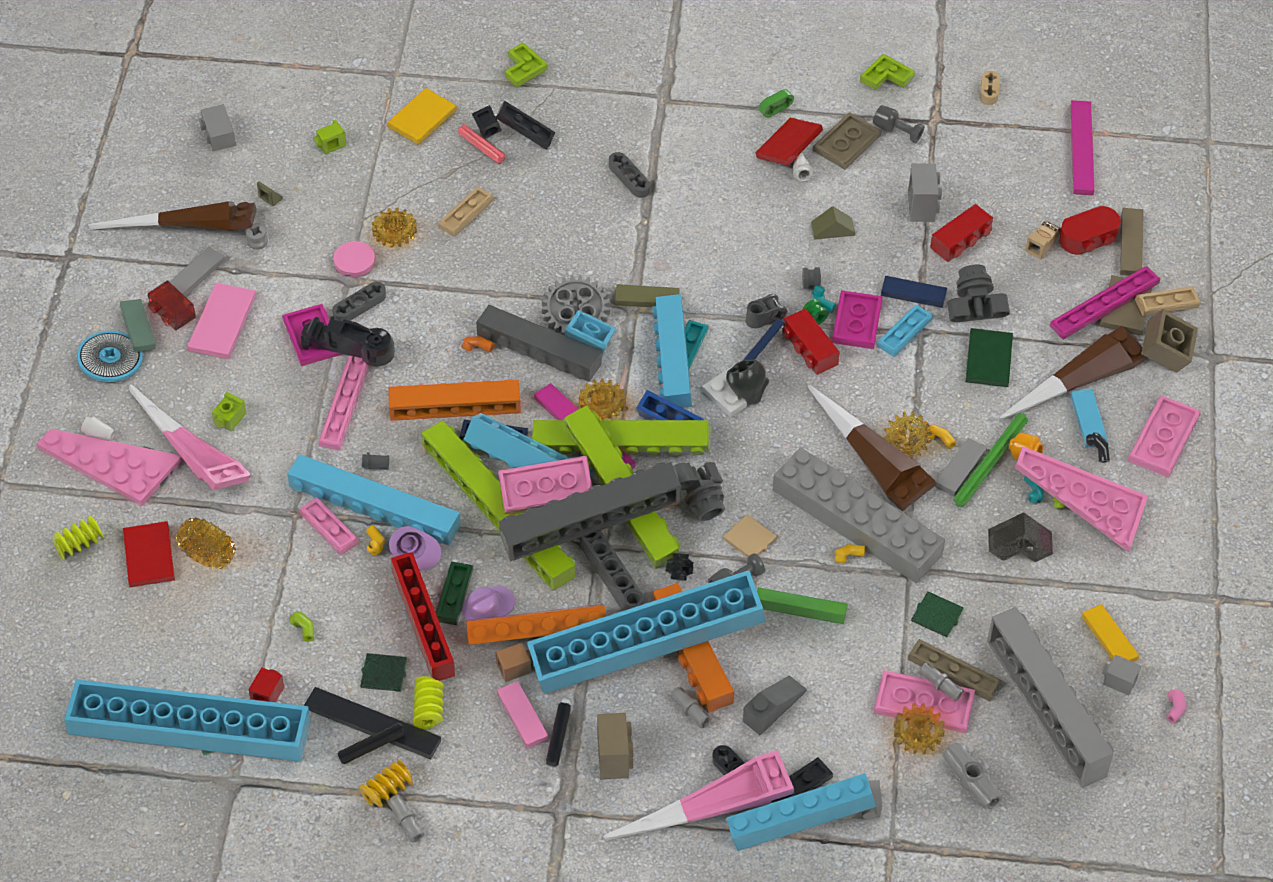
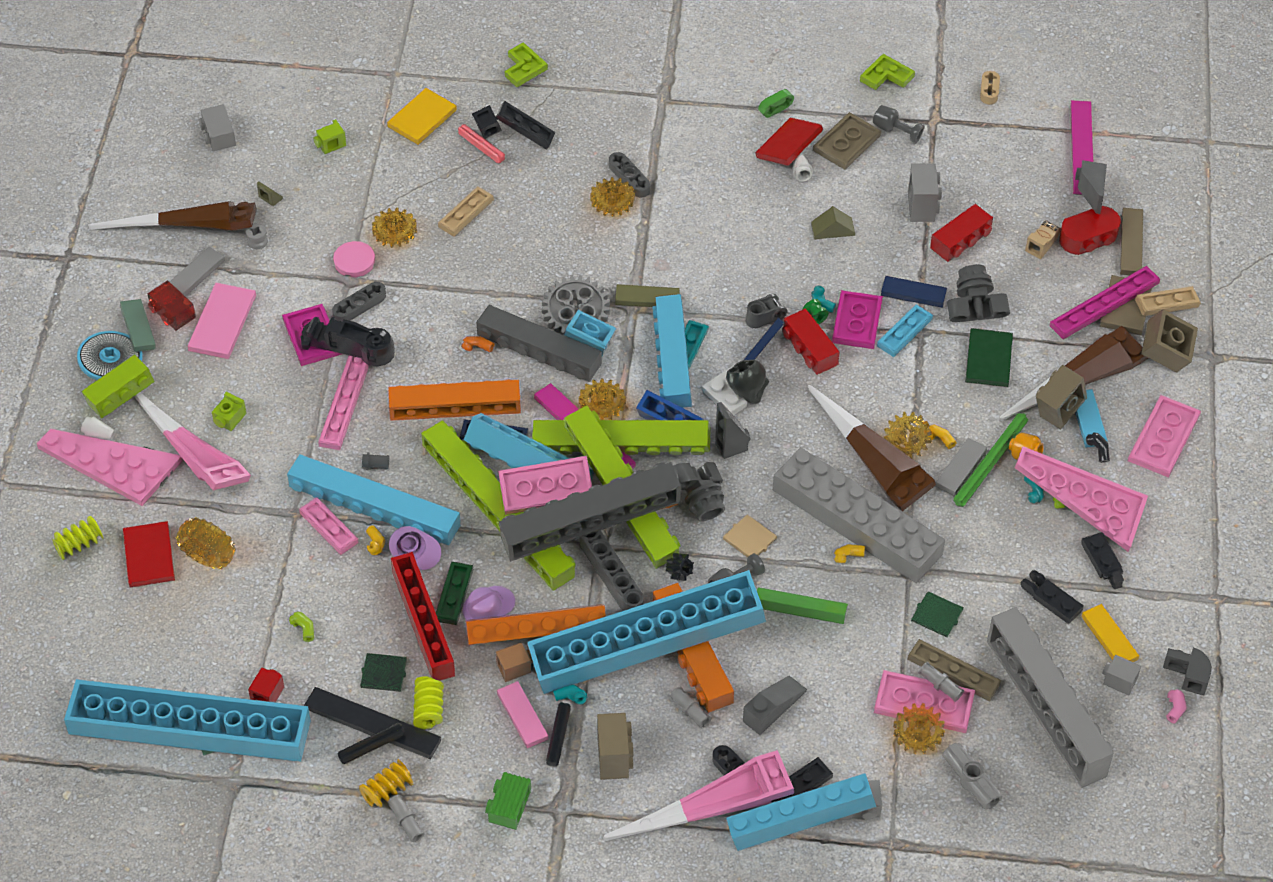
(118, 386): none -> lime brick
(509, 800): none -> bright green brick
(571, 692): none -> teal arm
(622, 196): none -> clear yellow gear
(729, 434): none -> dark grey slope
(811, 277): dark grey wheel -> none
(1022, 536): clear smoke brick -> none
(1052, 597): none -> black hinge
(1061, 396): none -> dark tan brick
(1092, 183): none -> dark grey slope
(1103, 559): none -> black hinge
(1194, 666): none -> dark grey brick

